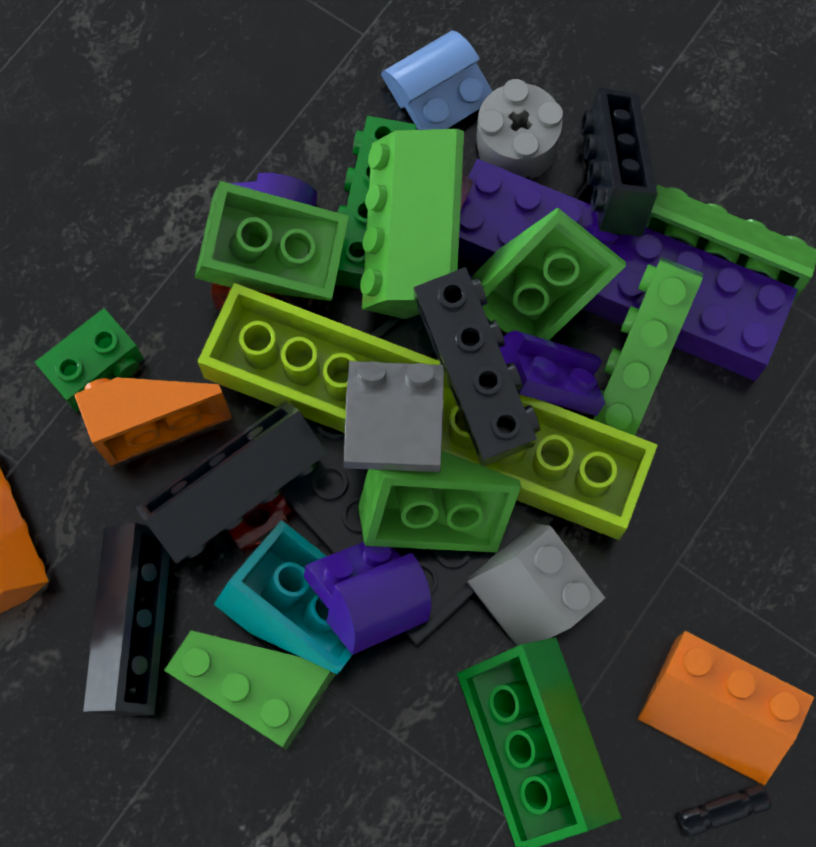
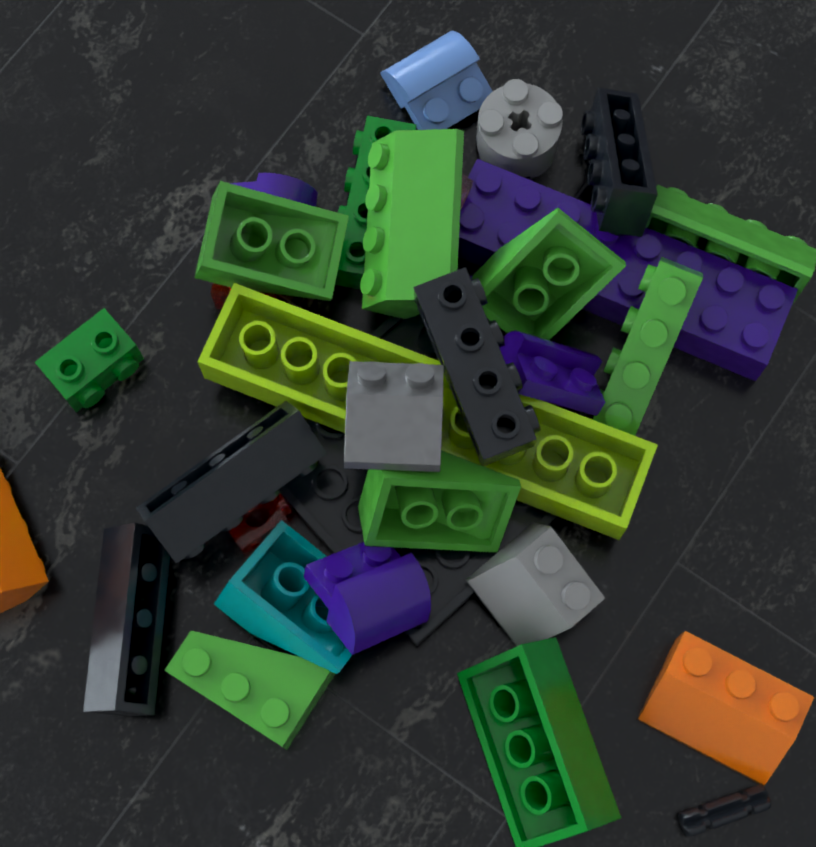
(144, 414): orange slope -> none

